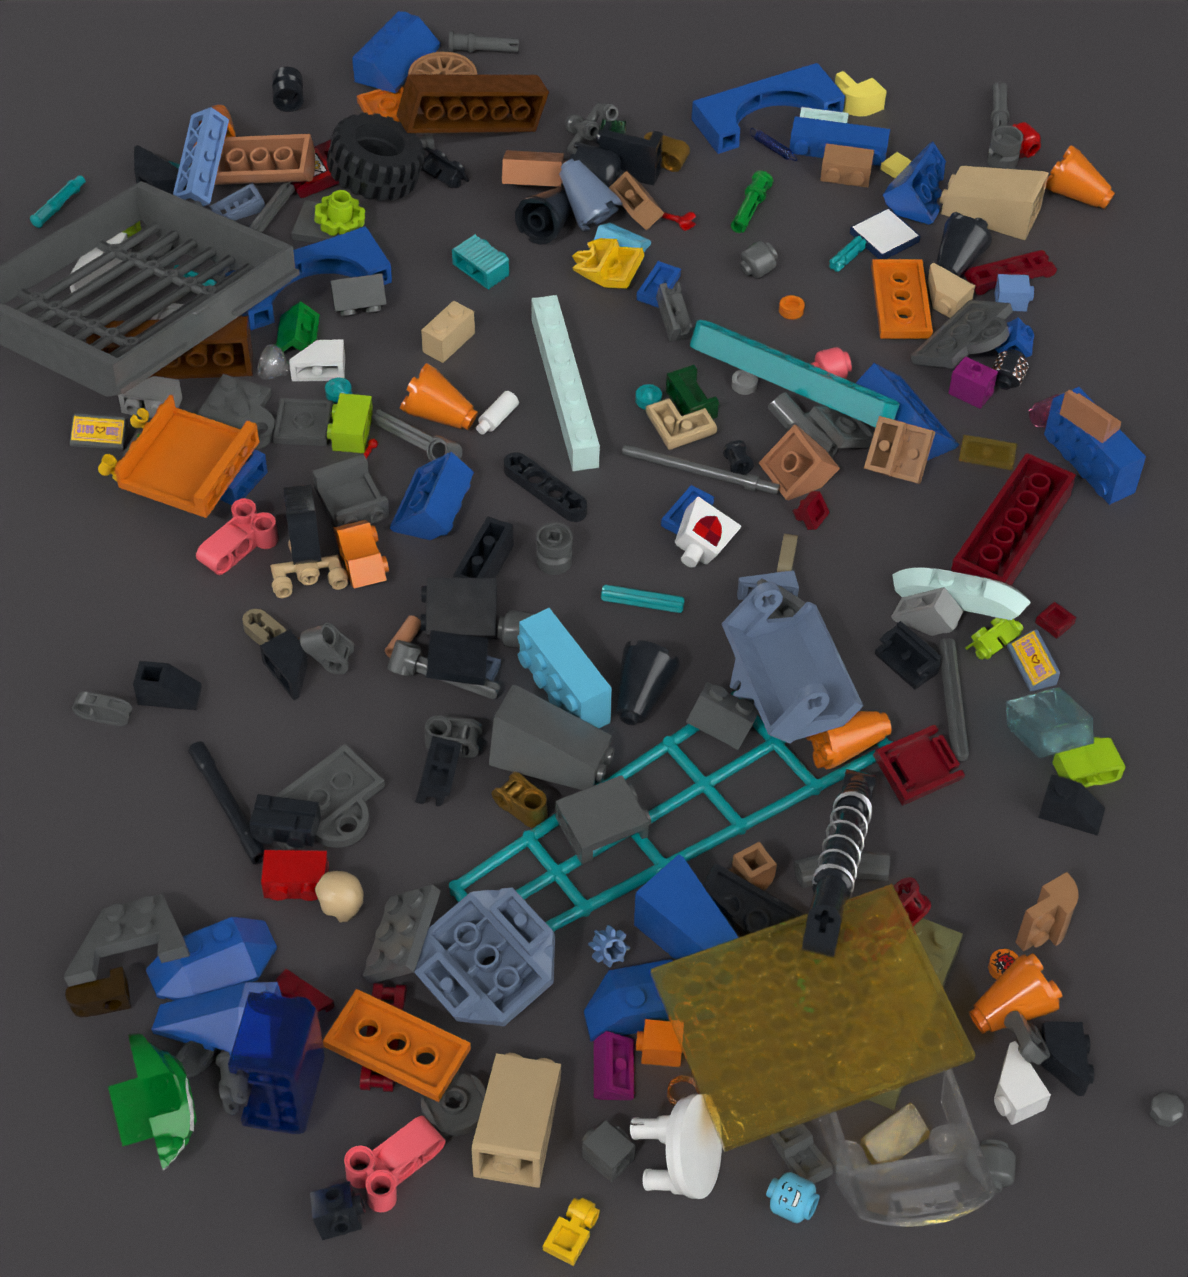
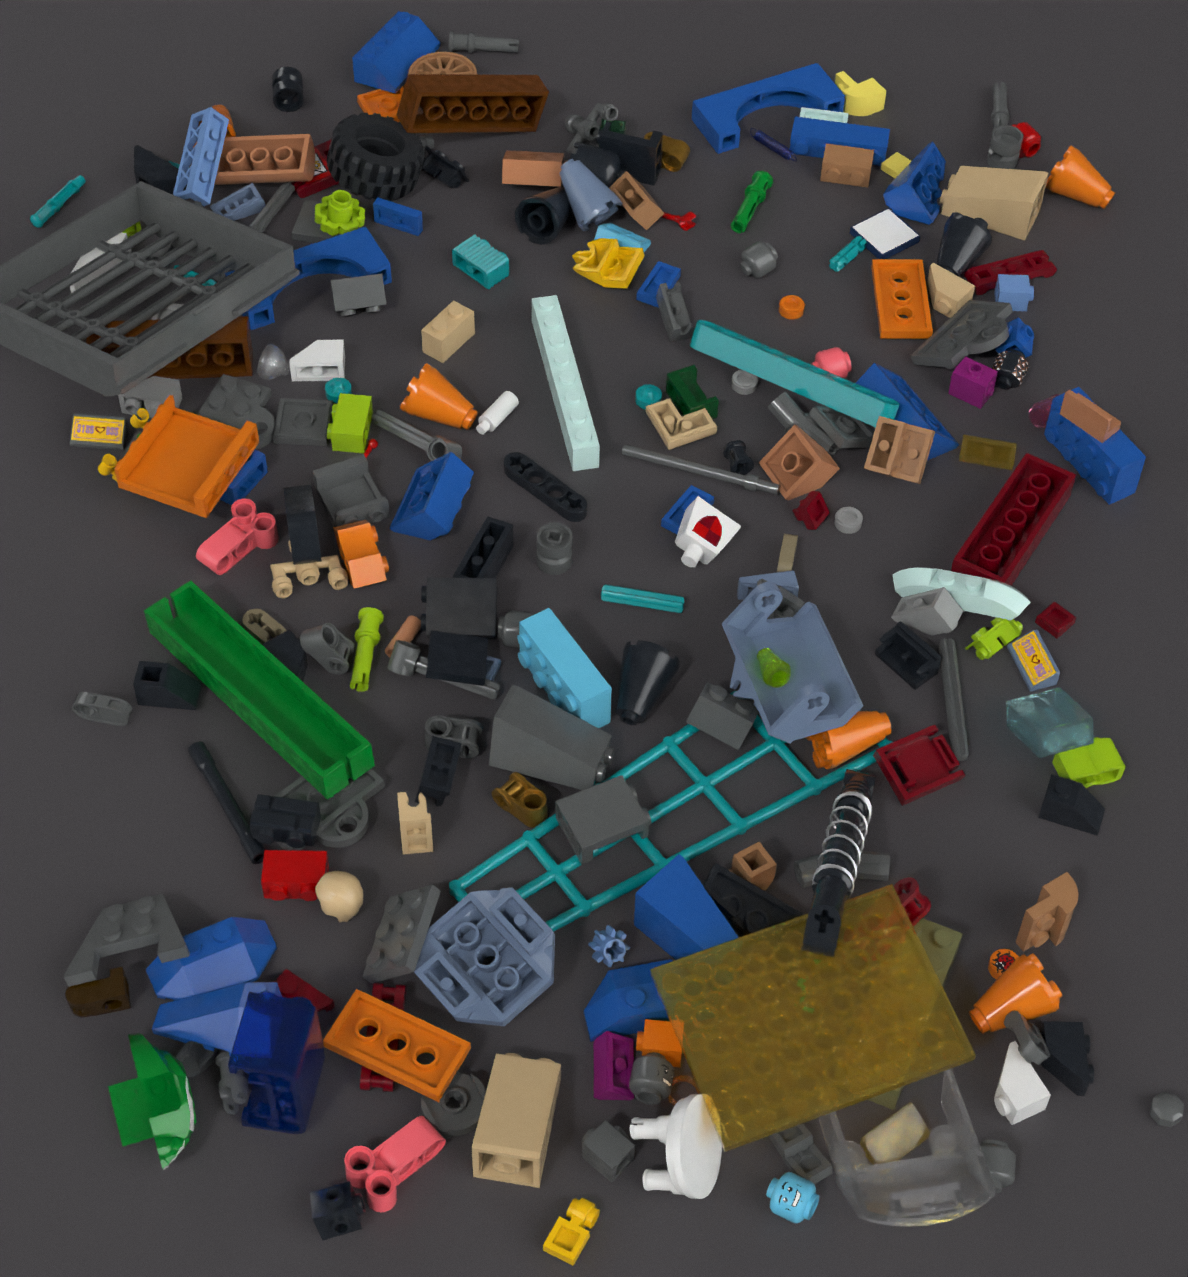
(260, 690): none -> green piece
(297, 327): green panel -> none
(367, 638): none -> lime pin
(398, 216): none -> blue plate
(414, 825): none -> tan hinge
(651, 1078): none -> dark grey head
(773, 668): none -> clear neon green cone
(848, 520): none -> light grey tile

